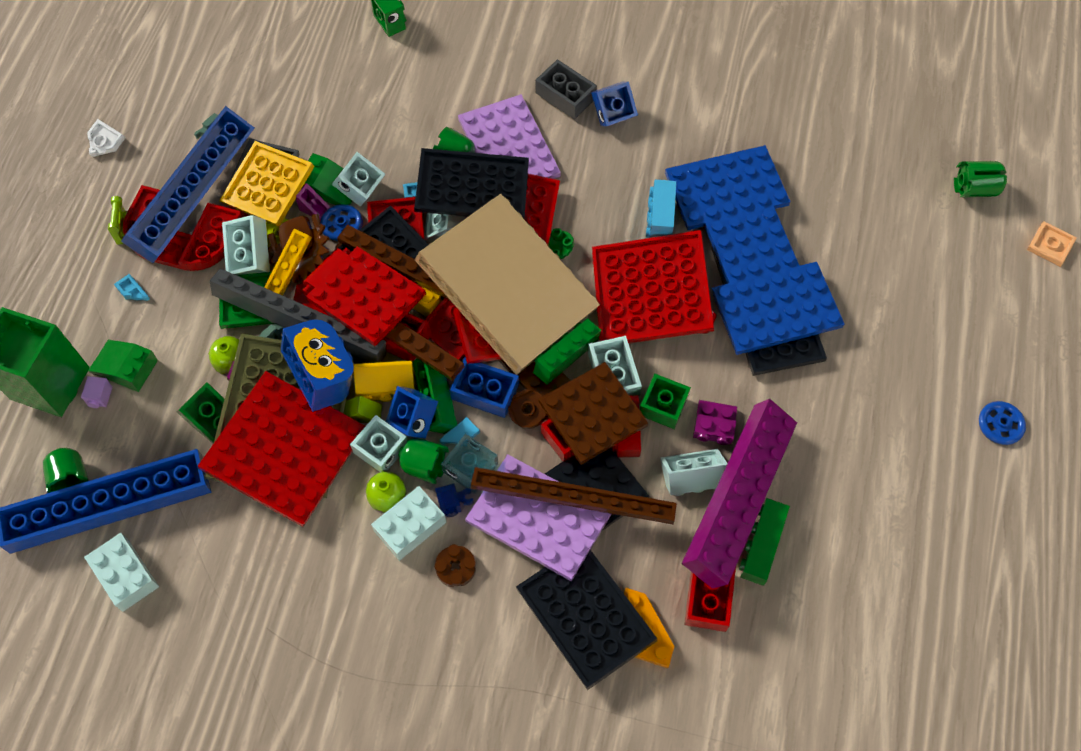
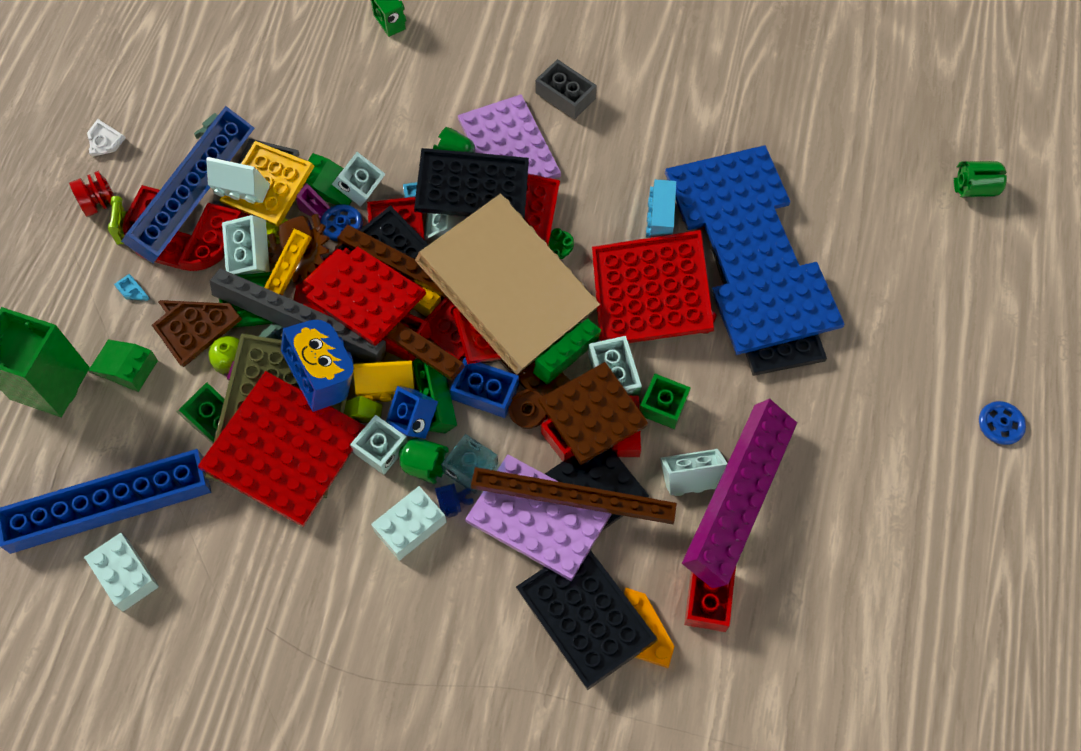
(63, 469): green cylinder -> none
(91, 194): none -> red wheel
(96, 392): lavender brick -> none
(193, 326): none -> reddish brown wing
(236, 180): none -> light aqua slope
(385, 491): lime cylinder -> none
(455, 577): reddish brown plate -> none
(459, 431): medium azure tile -> none
(614, 103): blue brick -> none
(715, 422): magenta plate -> none
(764, 542): green brick -> none
(1052, 243): light nougat tile -> none

